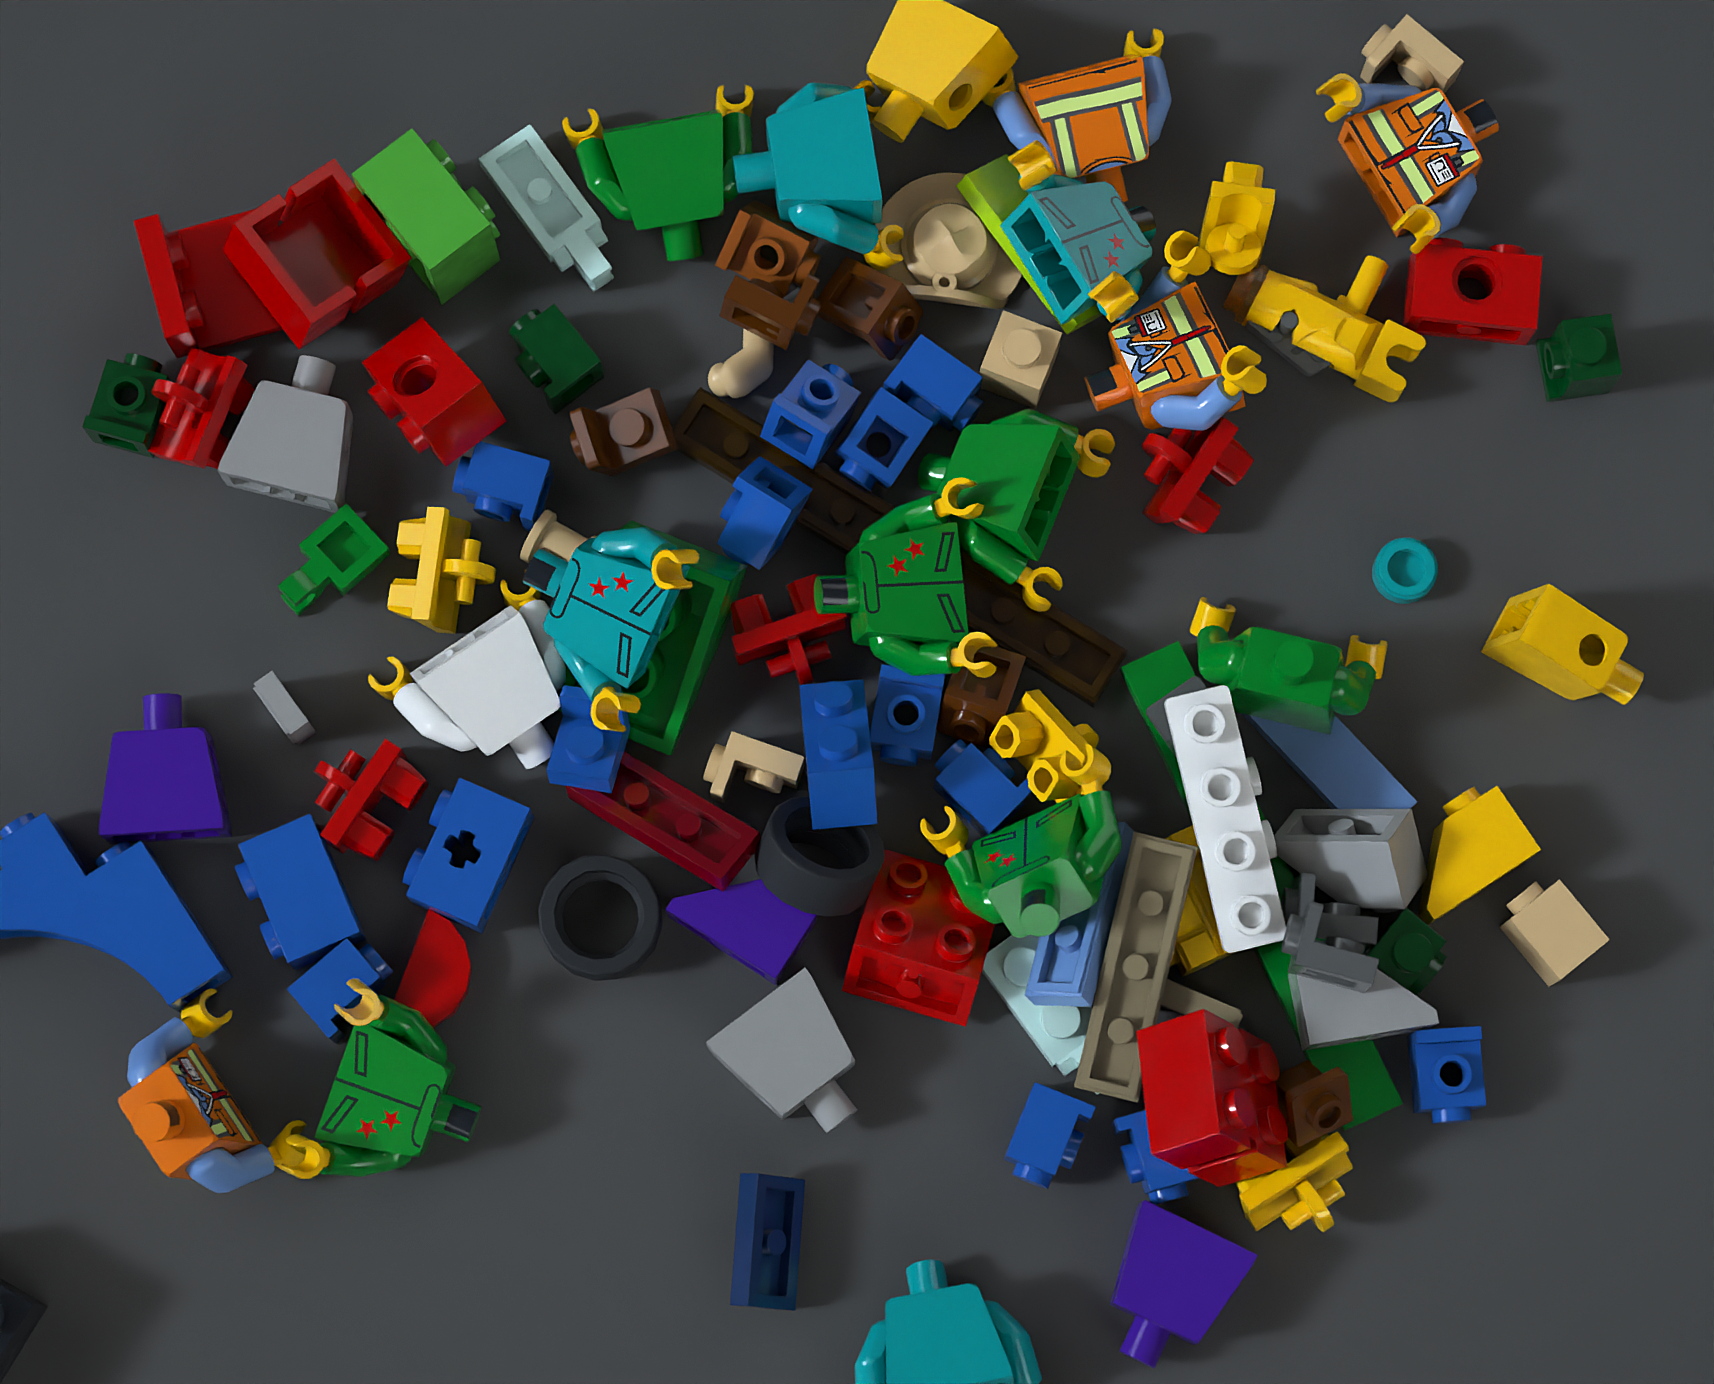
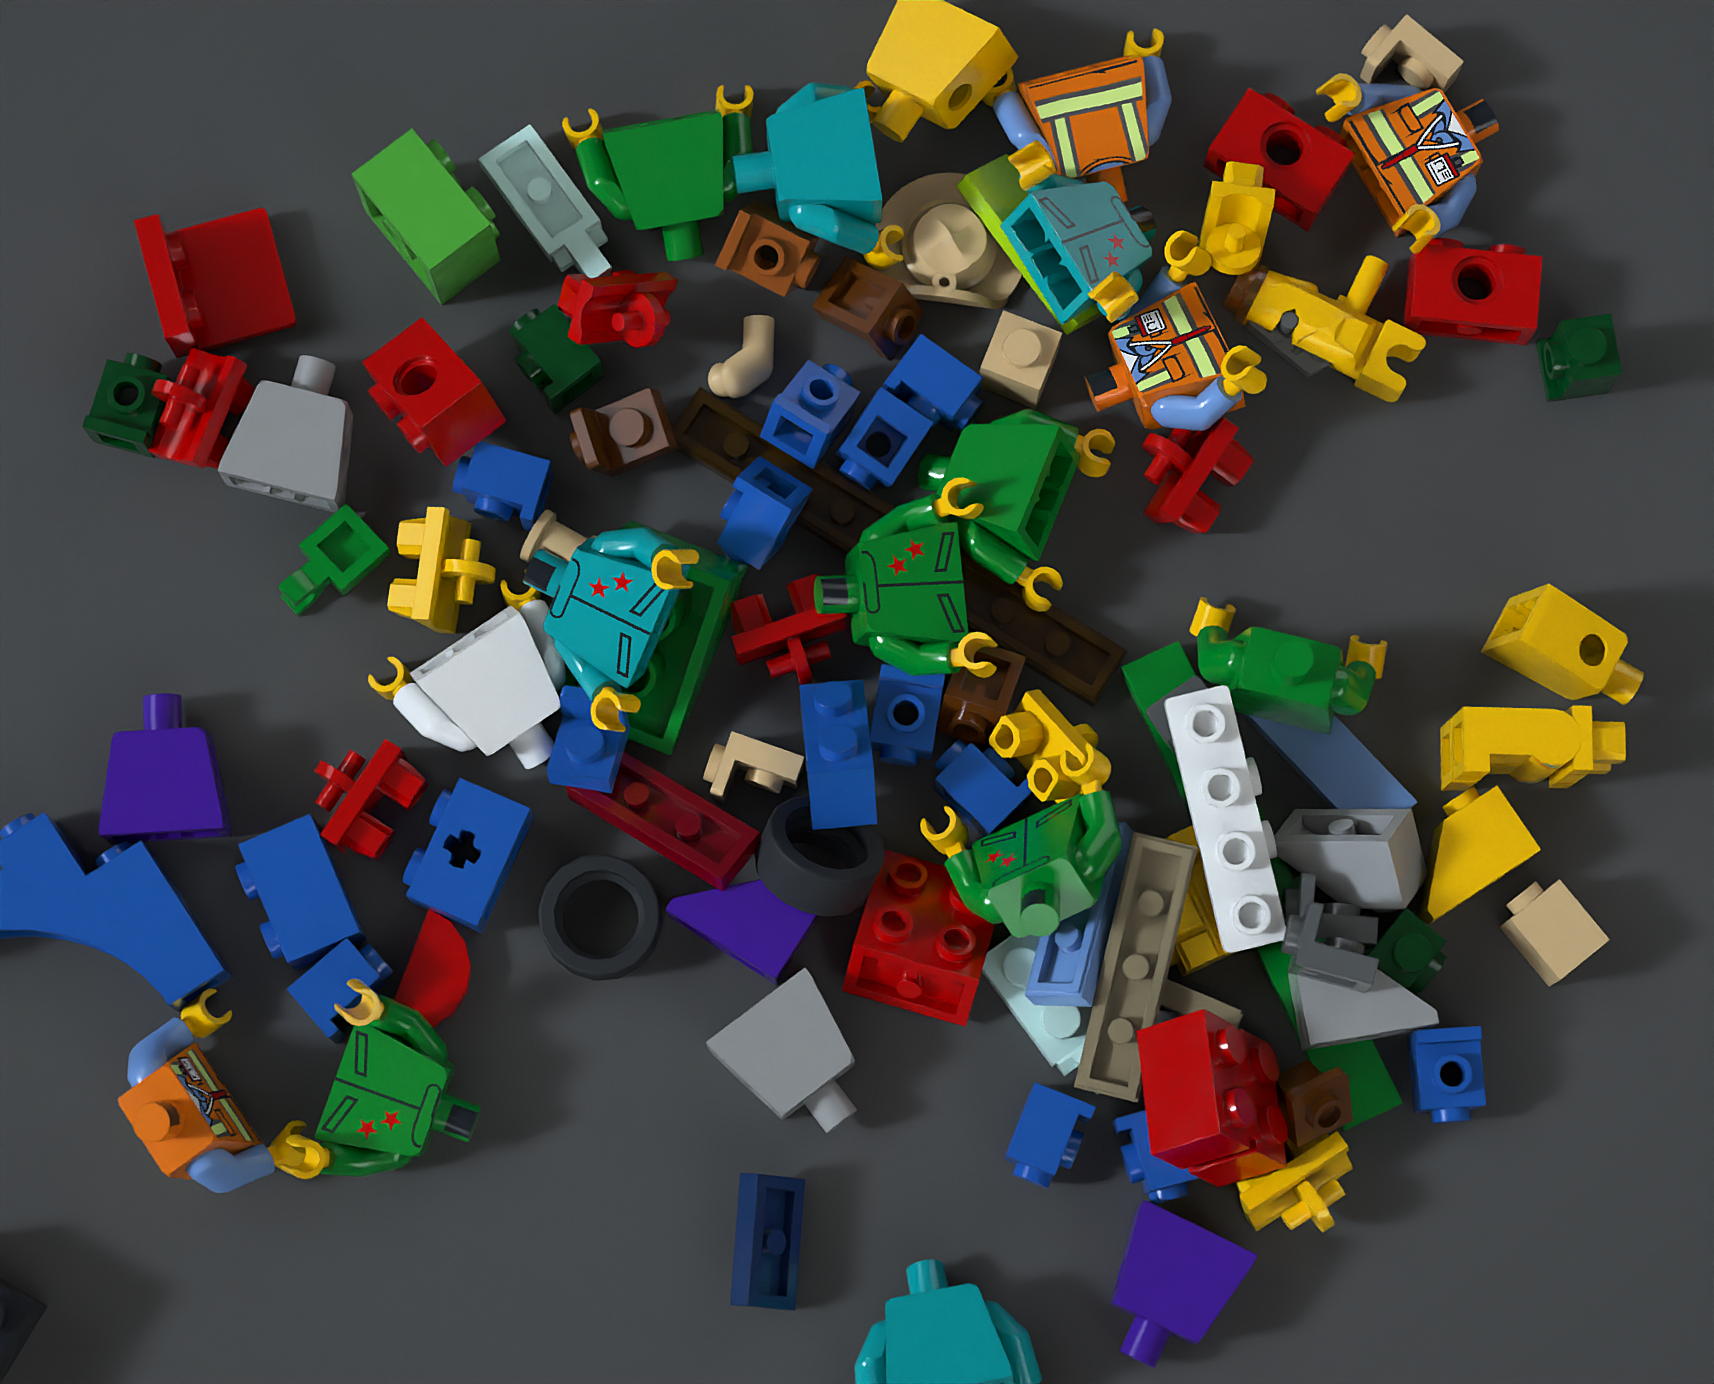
(283, 708): light grey tile -> none
(321, 259): red piece -> none
(617, 307): none -> red hips
(764, 312): reddish brown bracket -> none
(1270, 121): none -> red brick
(1404, 570): teal tile -> none
(1527, 745): none -> yellow hips

